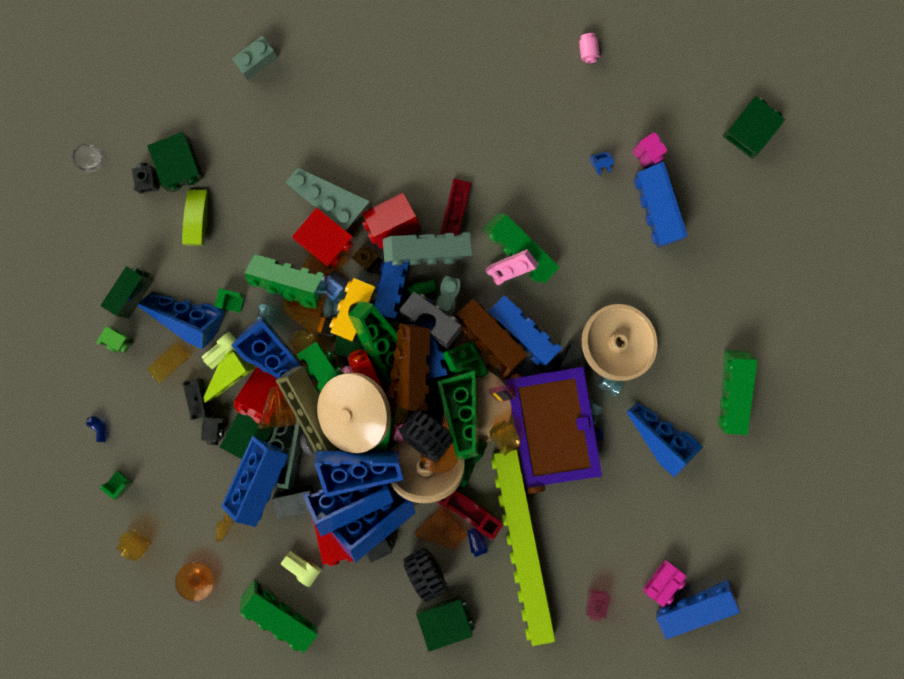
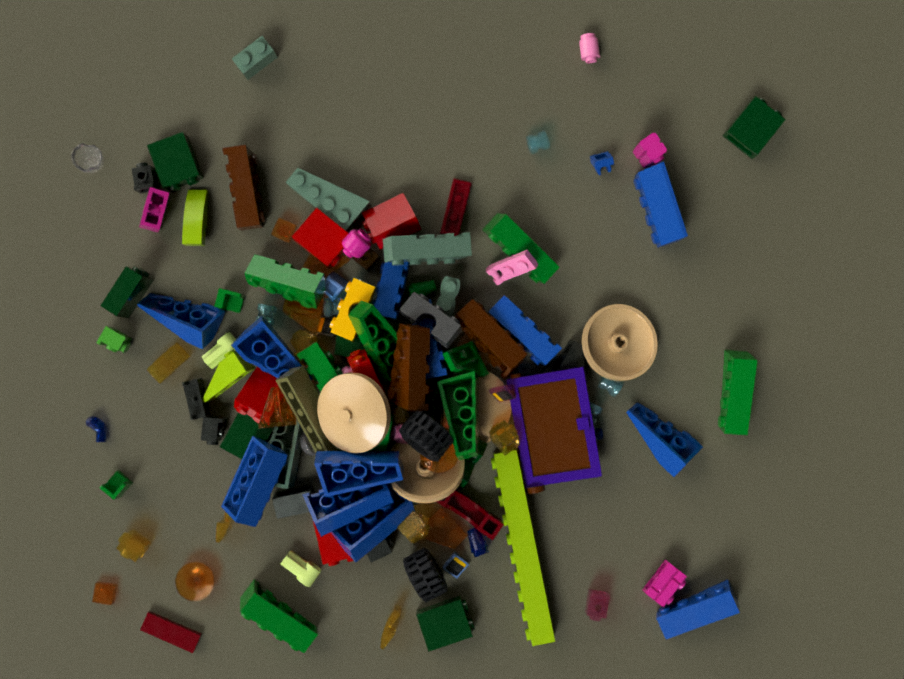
(104, 593): none -> clear orange plate
(154, 209): none -> dark pink brick
(171, 632): none -> dark red tile
(244, 187): none -> reddish brown wedge
(283, 230): none -> clear orange plate
(356, 243): none -> dark pink head
(389, 631): none -> clear yellow slope
(415, 527): none -> clear yellow brick
(455, 565): none -> slope
(536, 142): none -> clear light blue wheel

